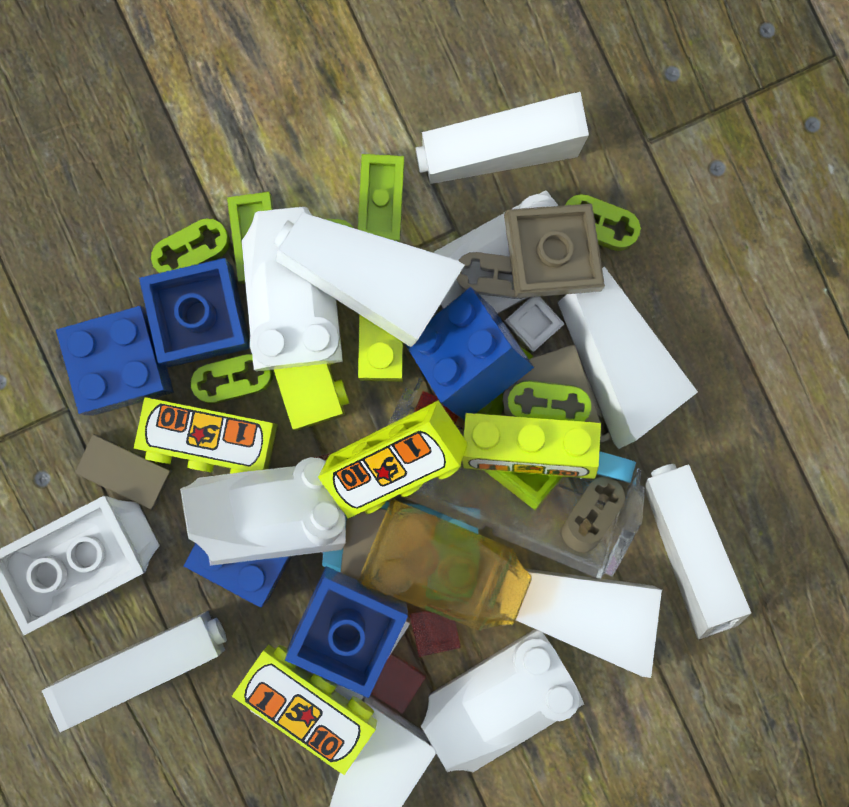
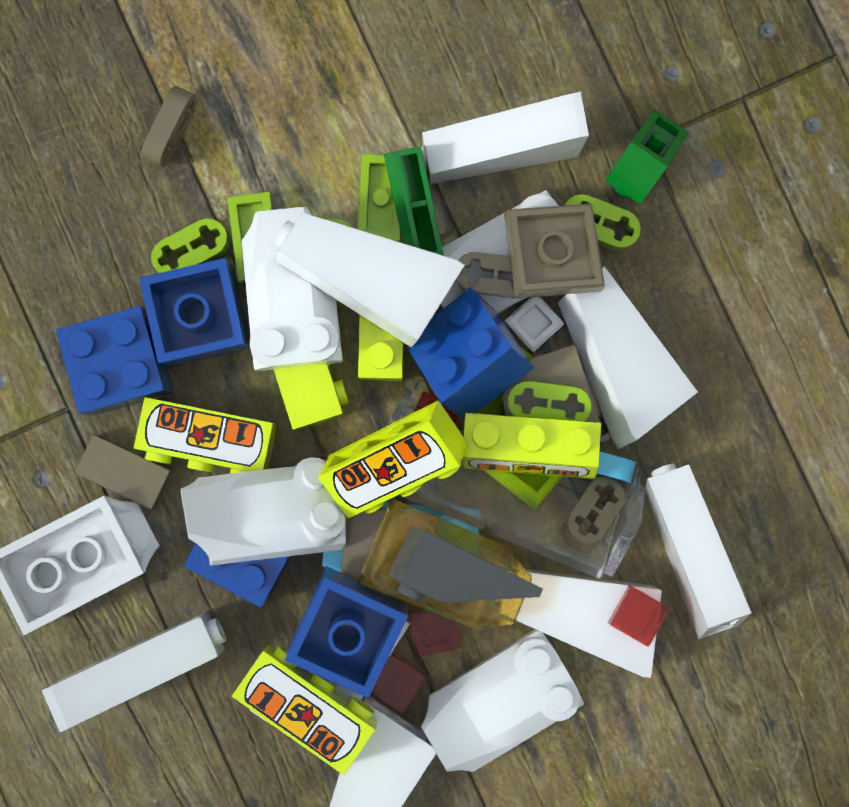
(169, 126): none -> dark tan beam
(234, 388): lime beam -> none
(413, 199): none -> green piece
(450, 574): none -> dark grey slope
(638, 615): none -> clear red tile
(646, 157): none -> green slope

